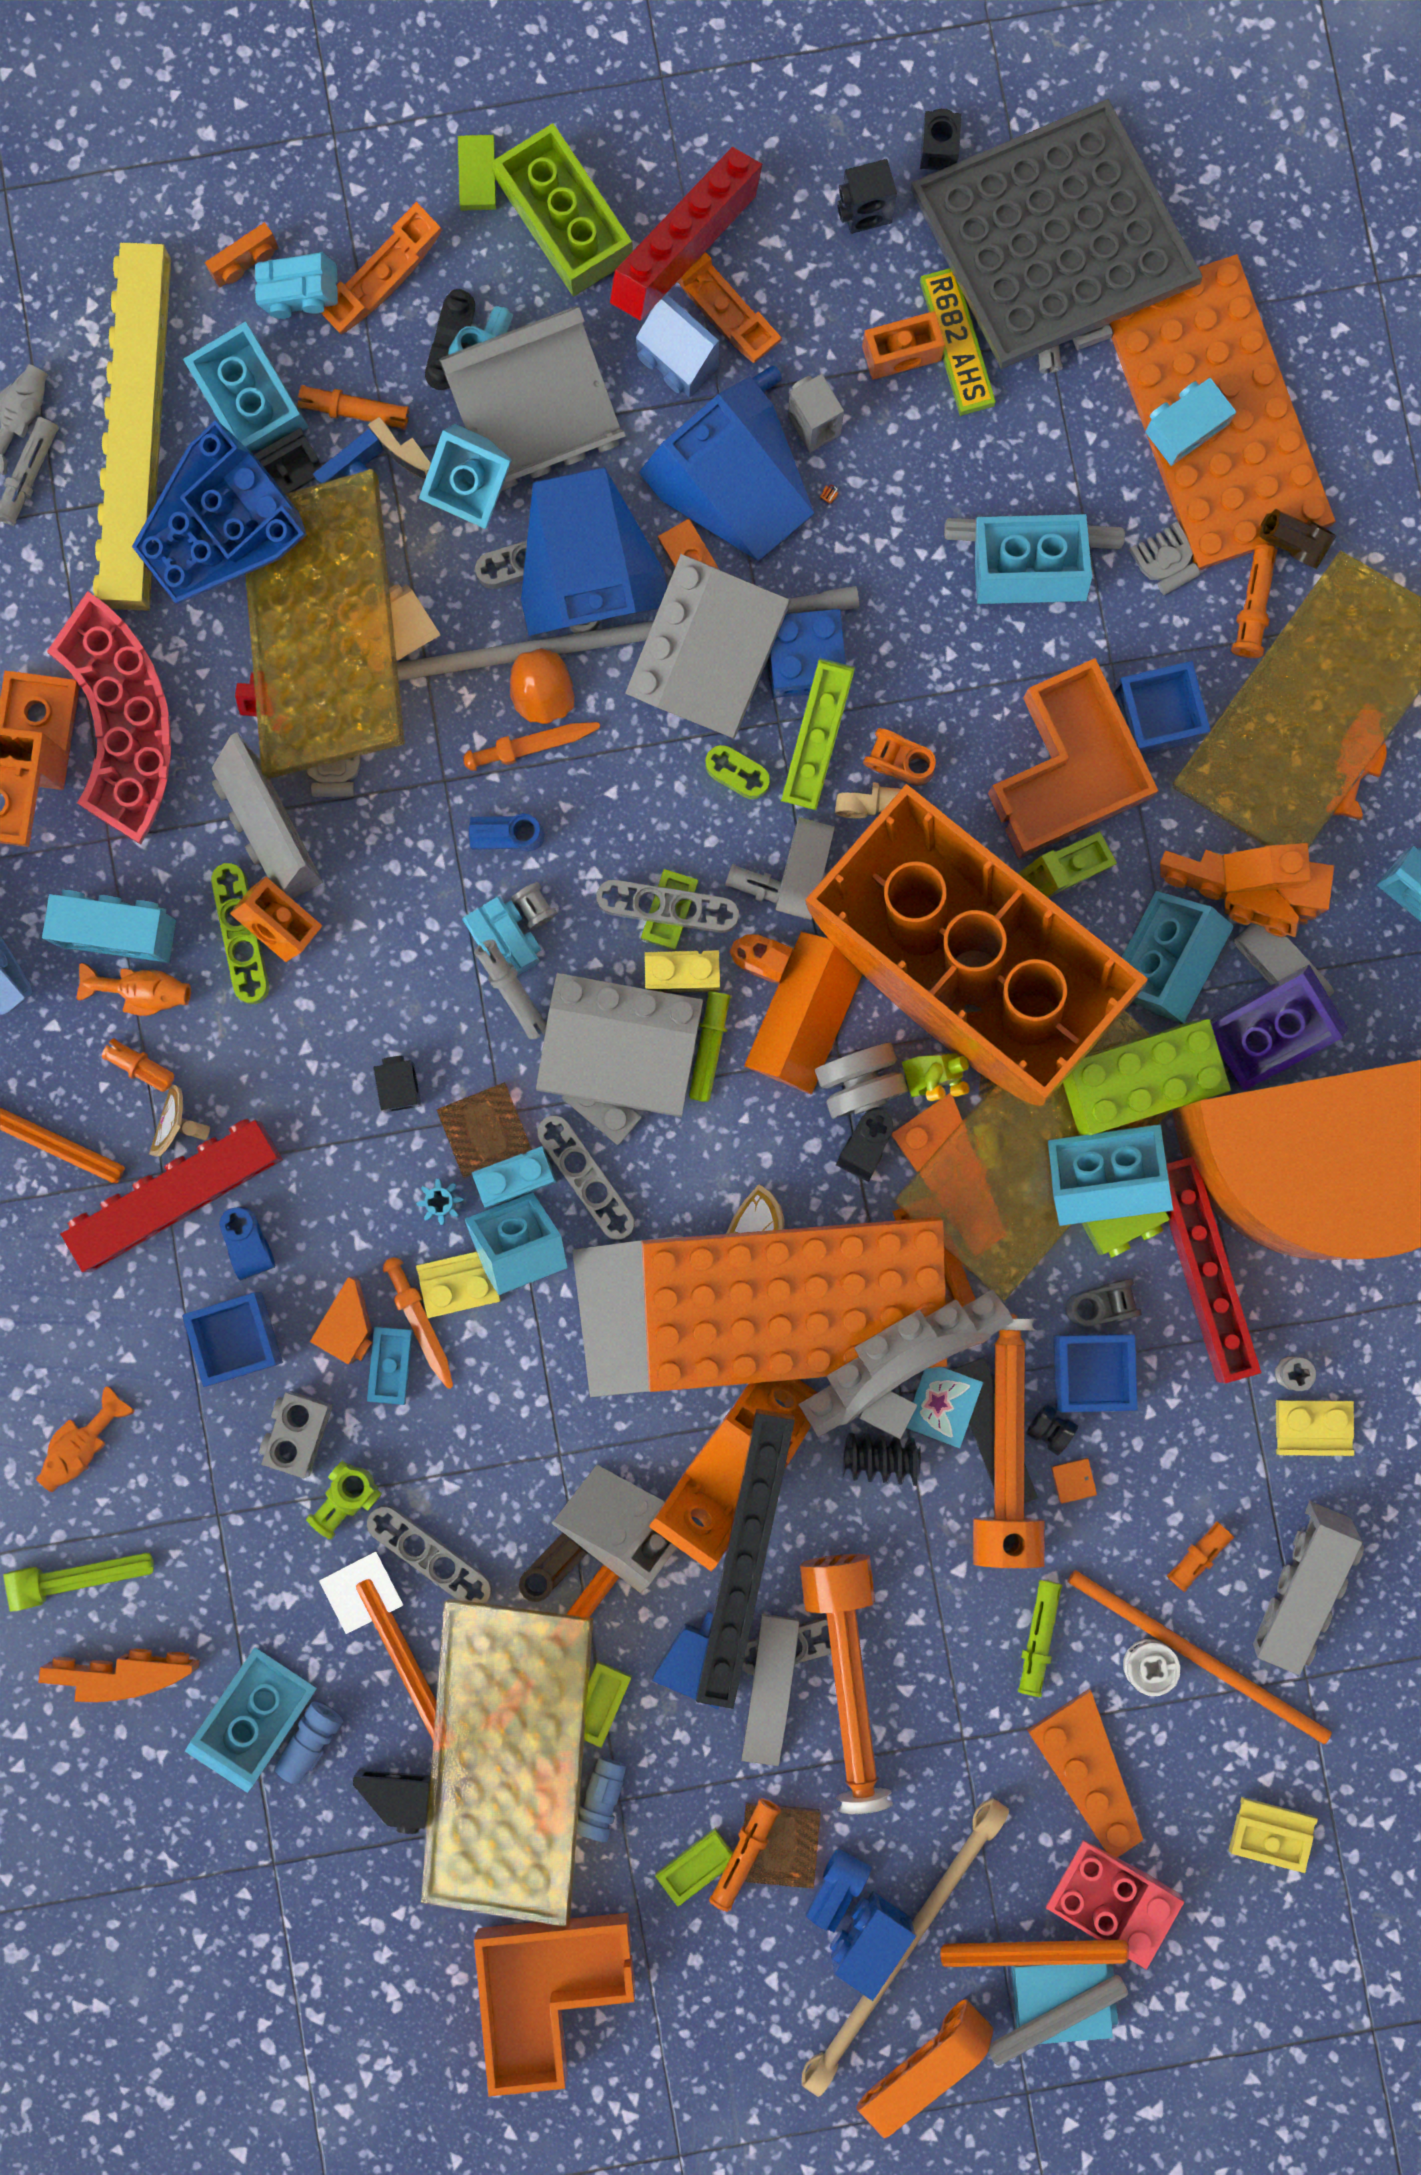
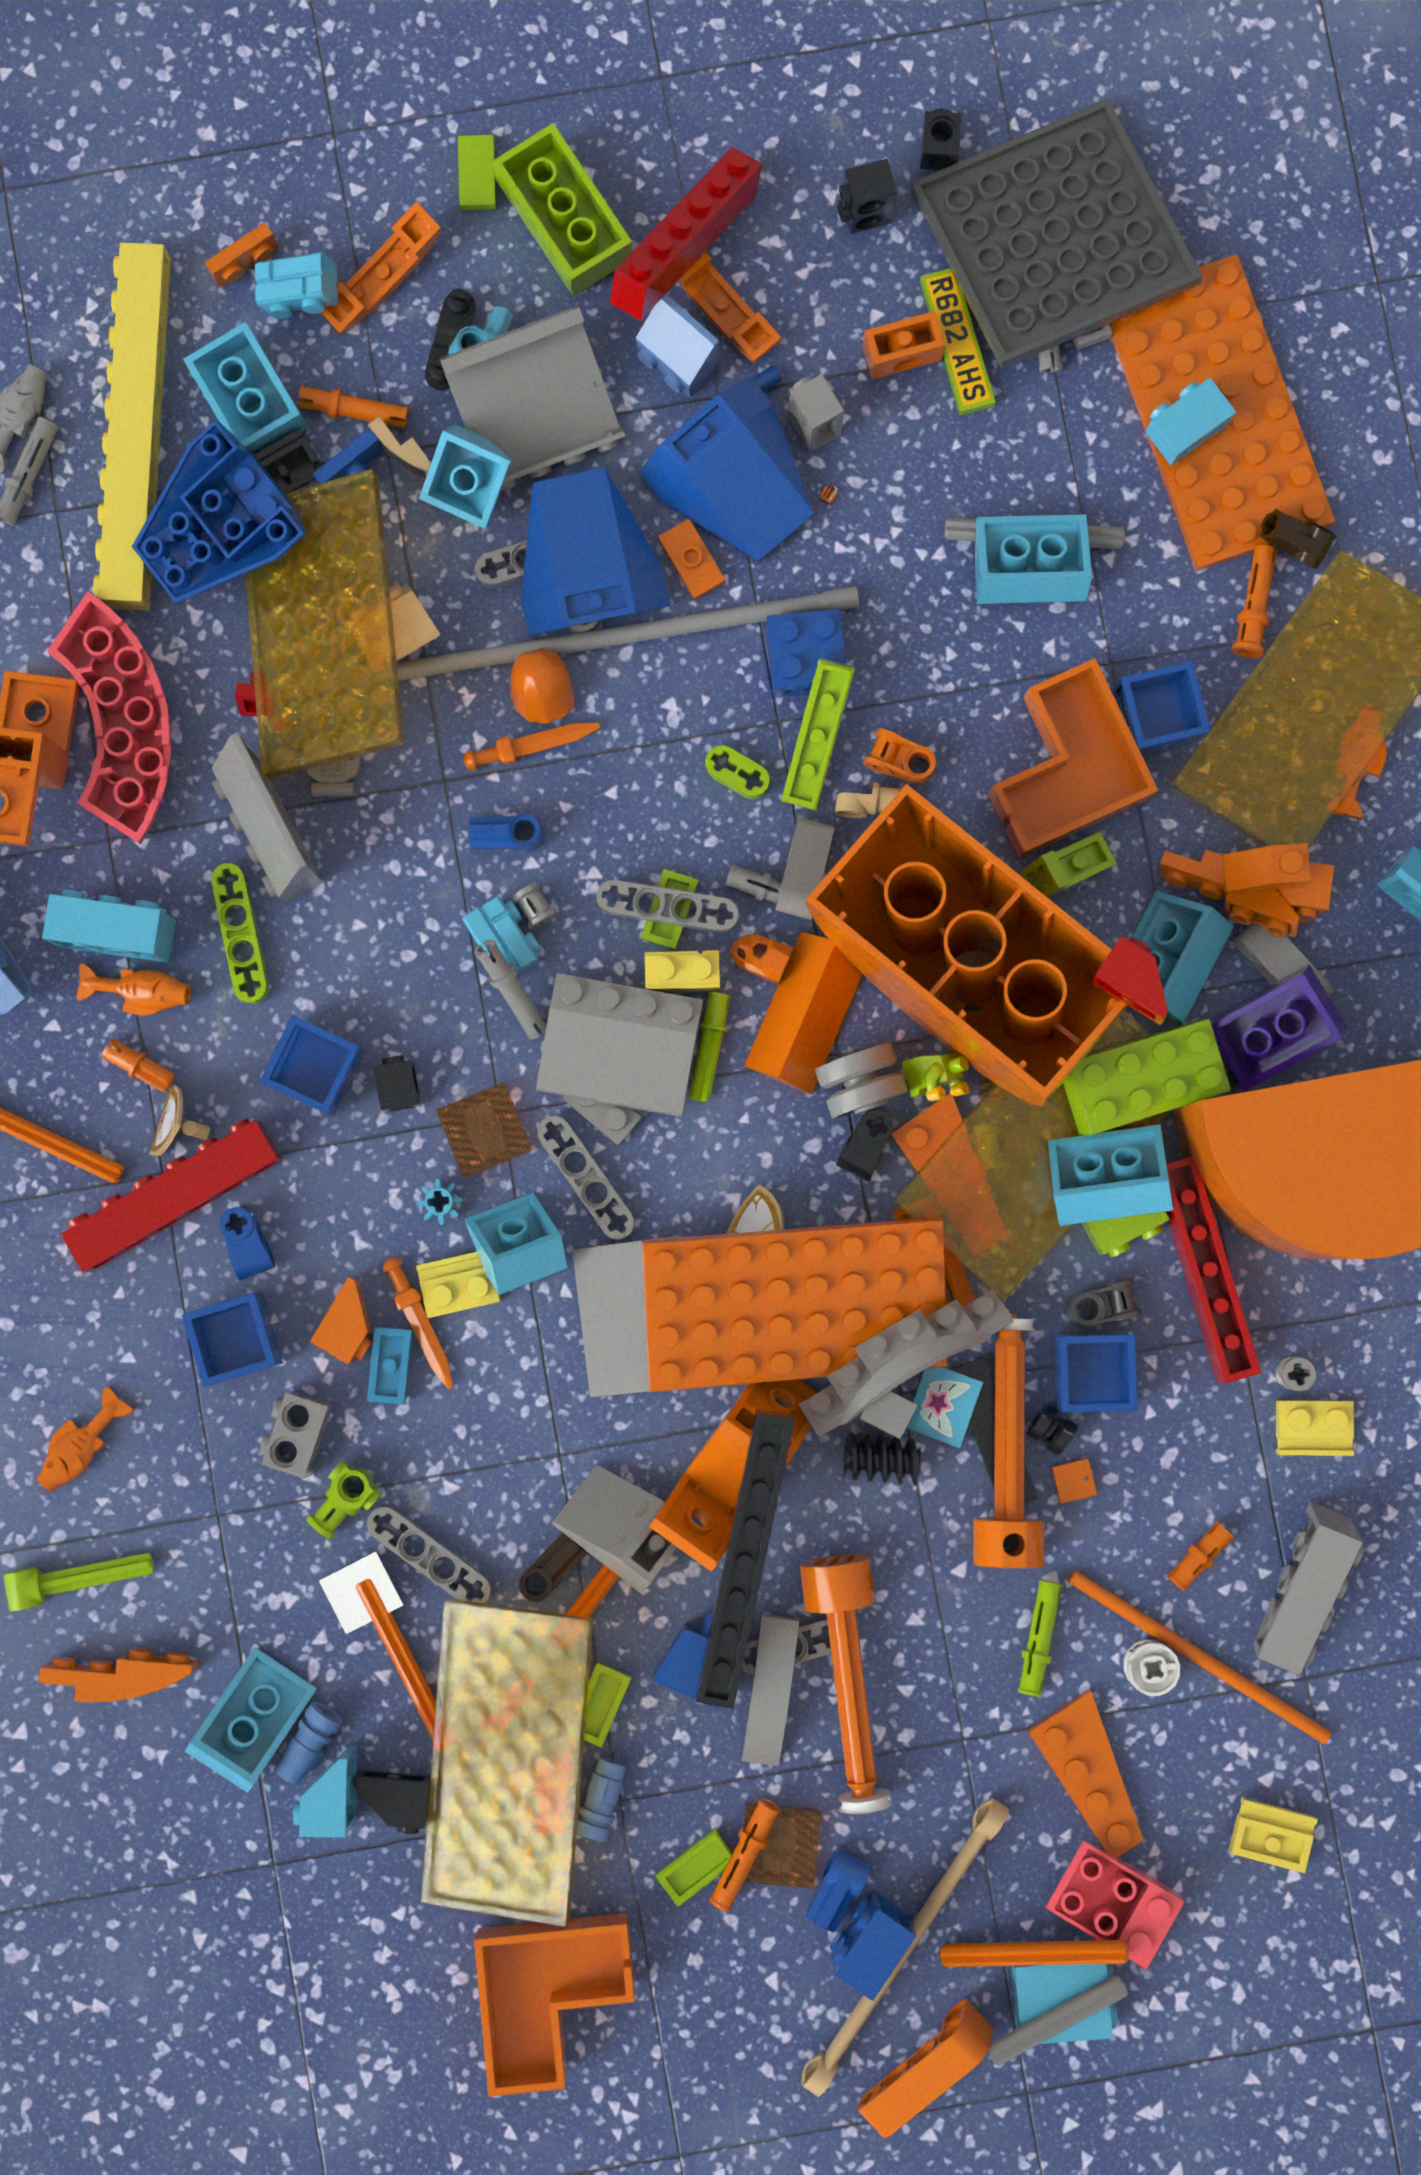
(276, 919): orange brick -> none
(312, 1065): none -> blue piece
(330, 1800): none -> medium azure slope
(514, 1177): medium azure brick -> none
(708, 646): light grey slope -> none
(1133, 978): none -> red slope
(1169, 562): light grey piece -> none

